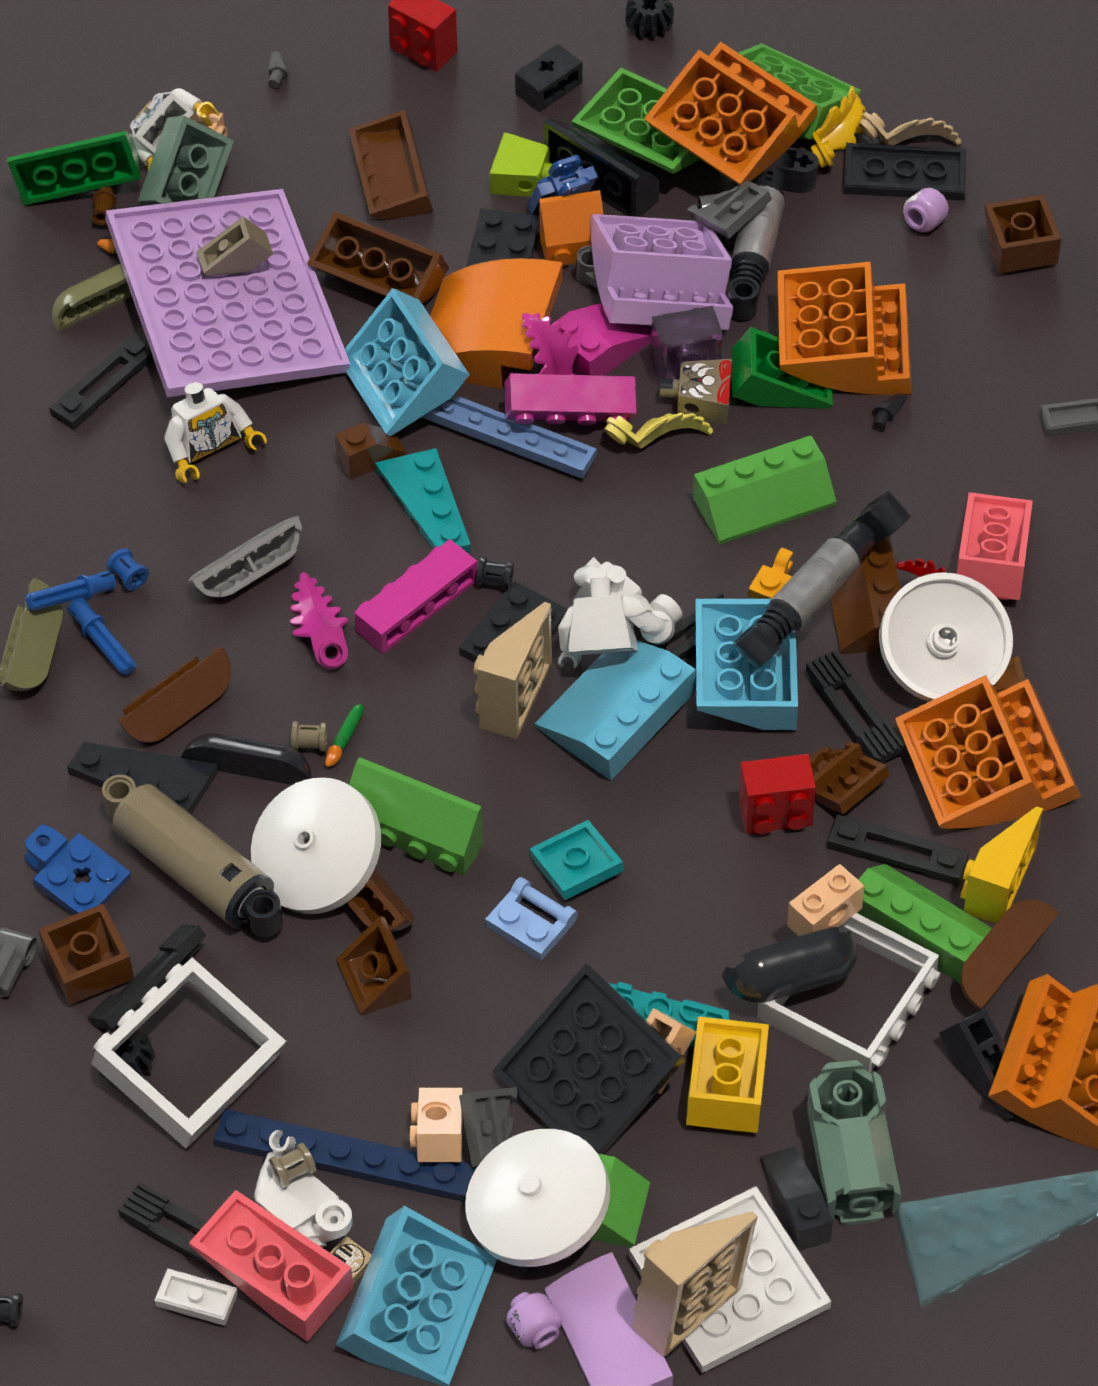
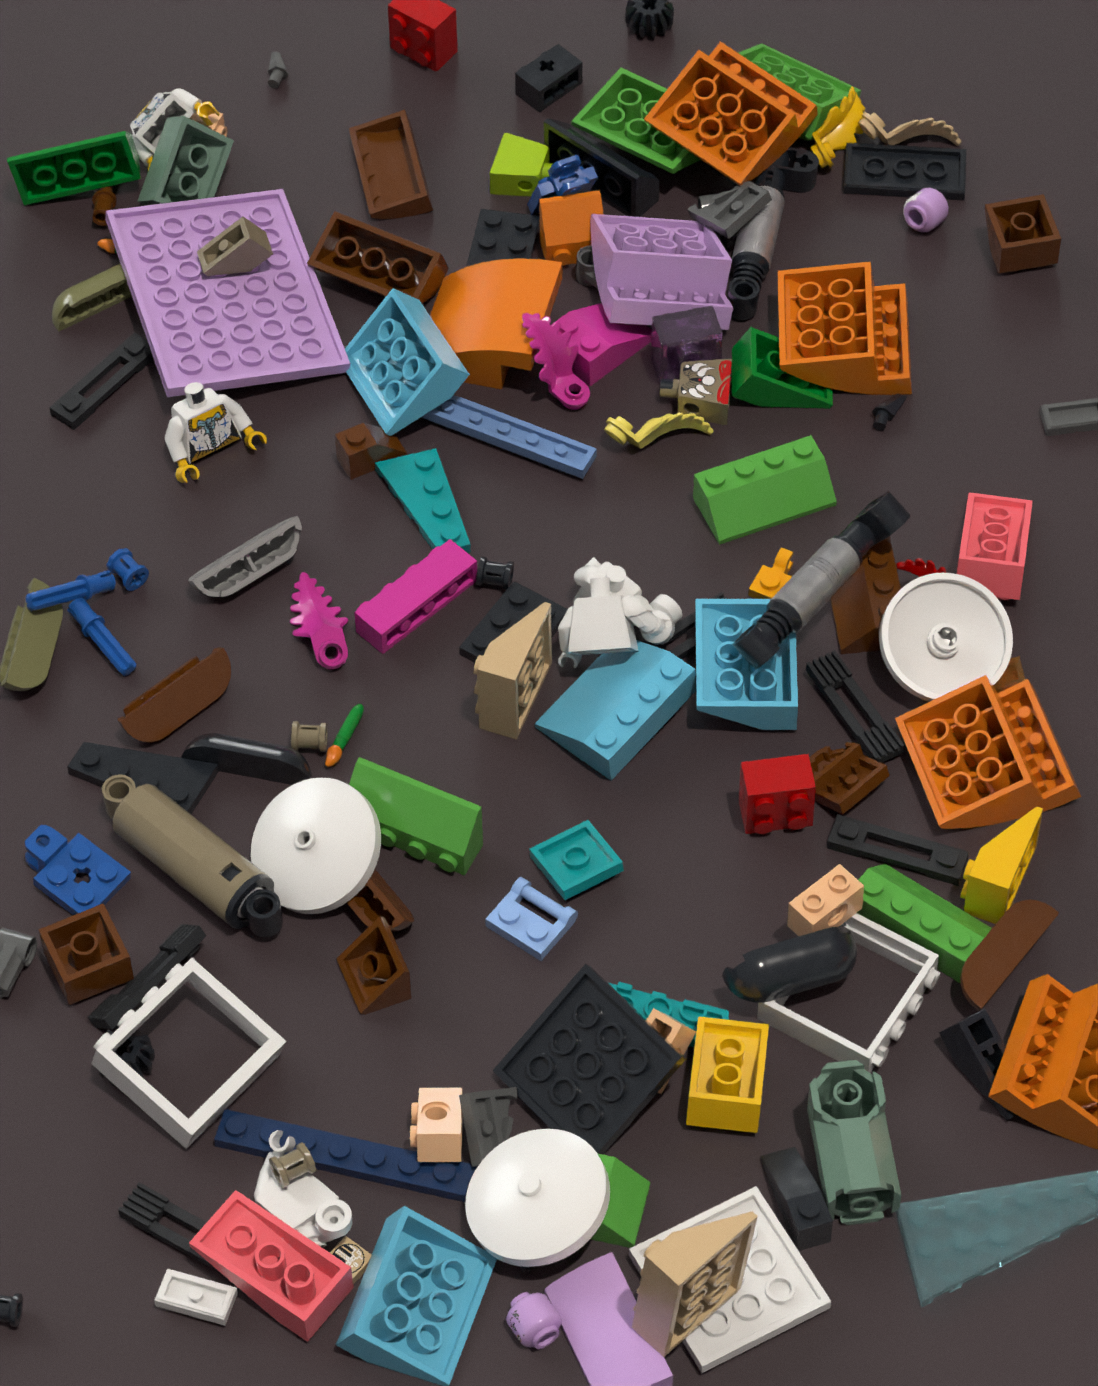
(569, 398): dark pink brick -> none

